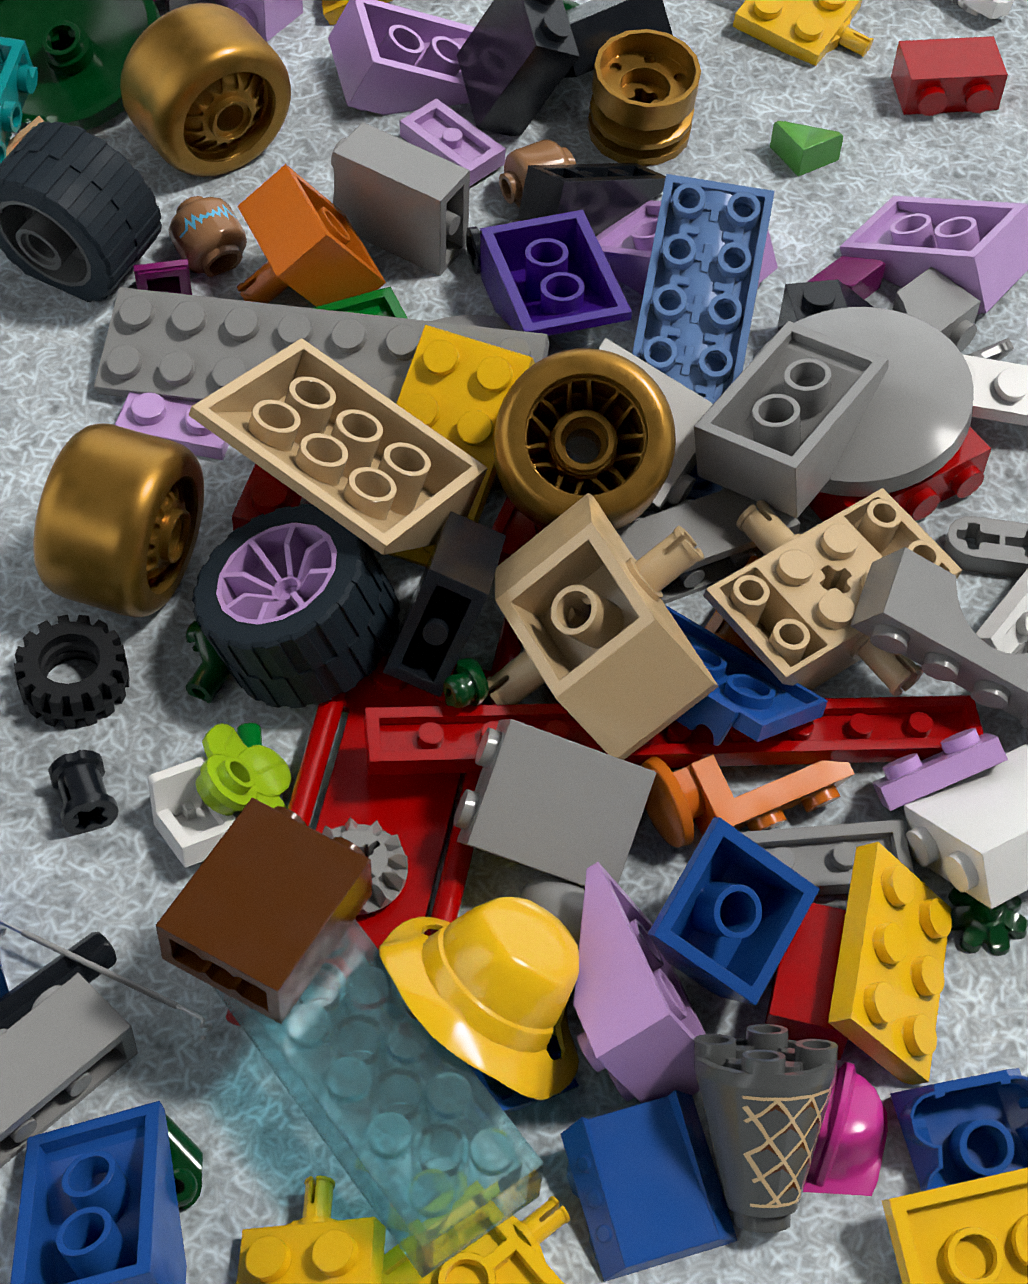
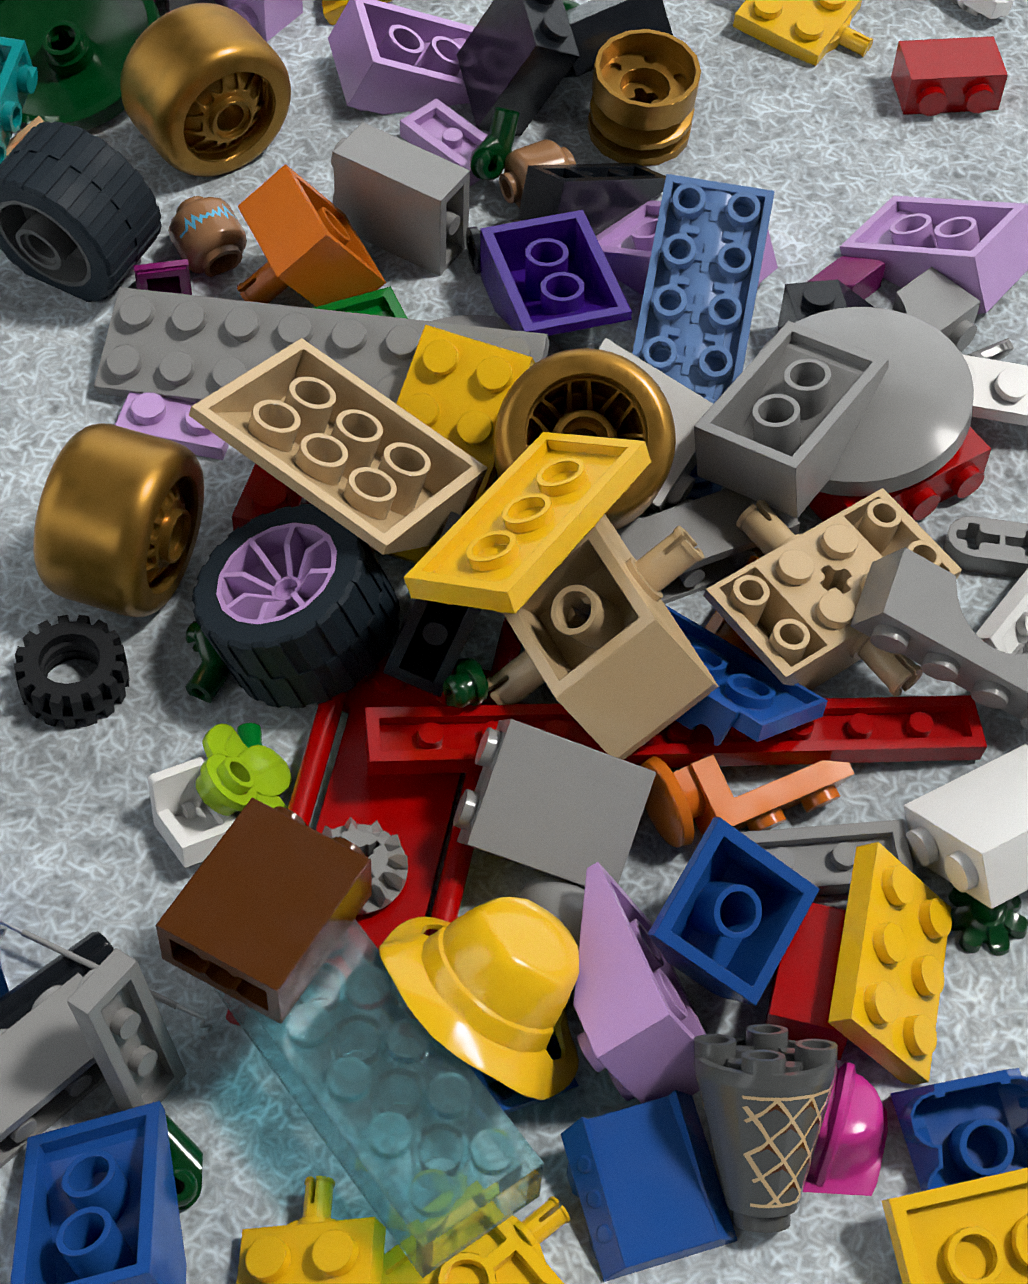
(82, 792): black bush -> none
(126, 1032): none -> light grey plate
(489, 156): none -> dark green arm
(527, 522): none -> yellow plate
(805, 146): bright green slope -> none
(961, 757): lavender plate -> none

